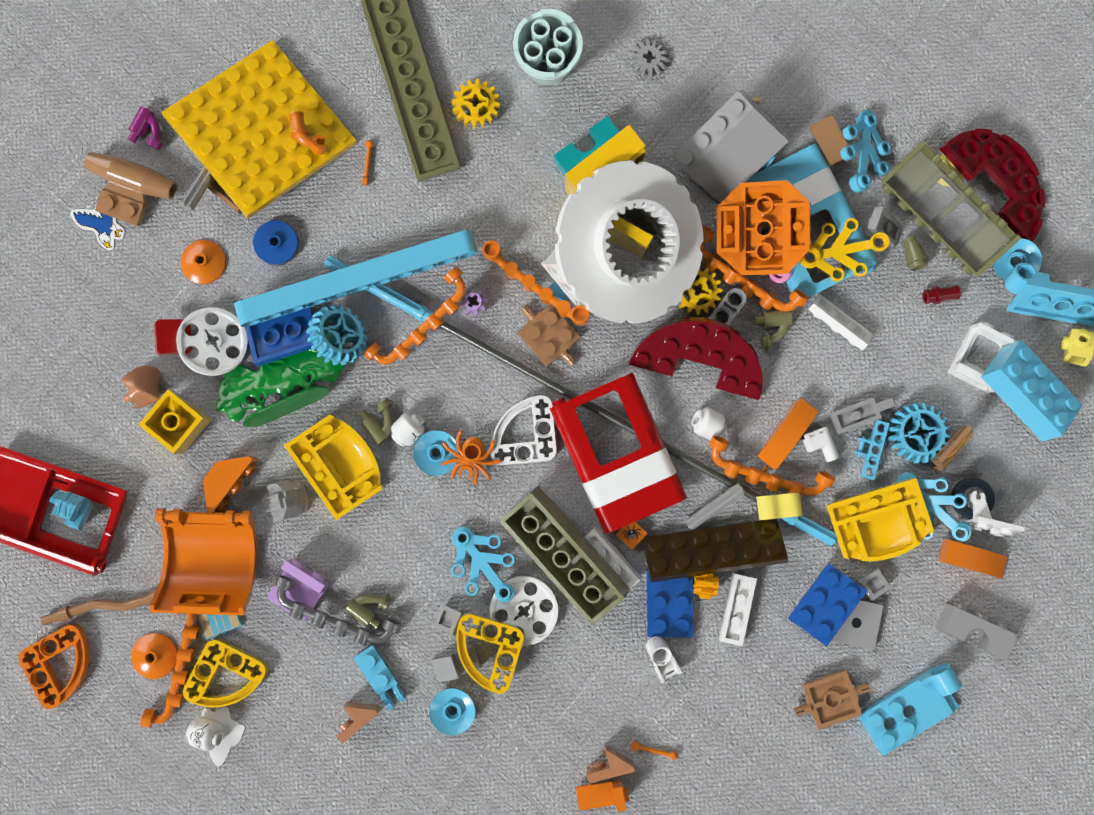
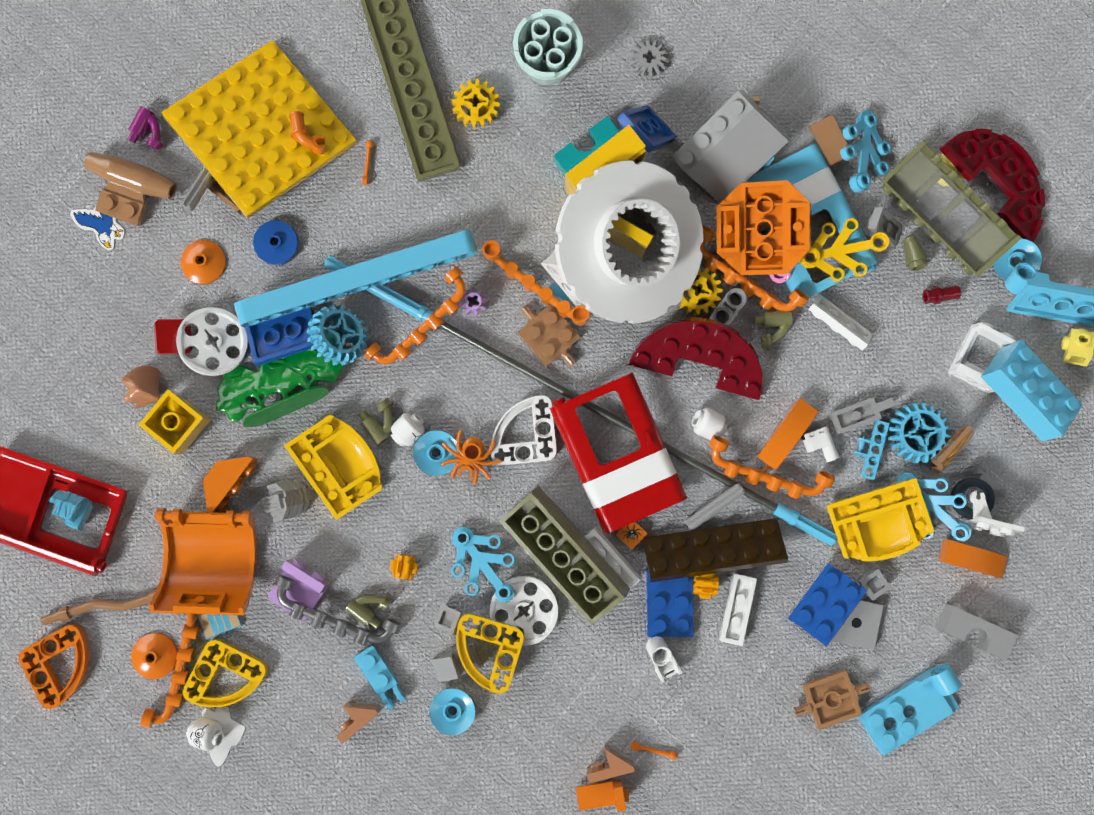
(404, 566): none -> light orange gear
(648, 127): none -> blue plate
(779, 506): light yellow axle -> none

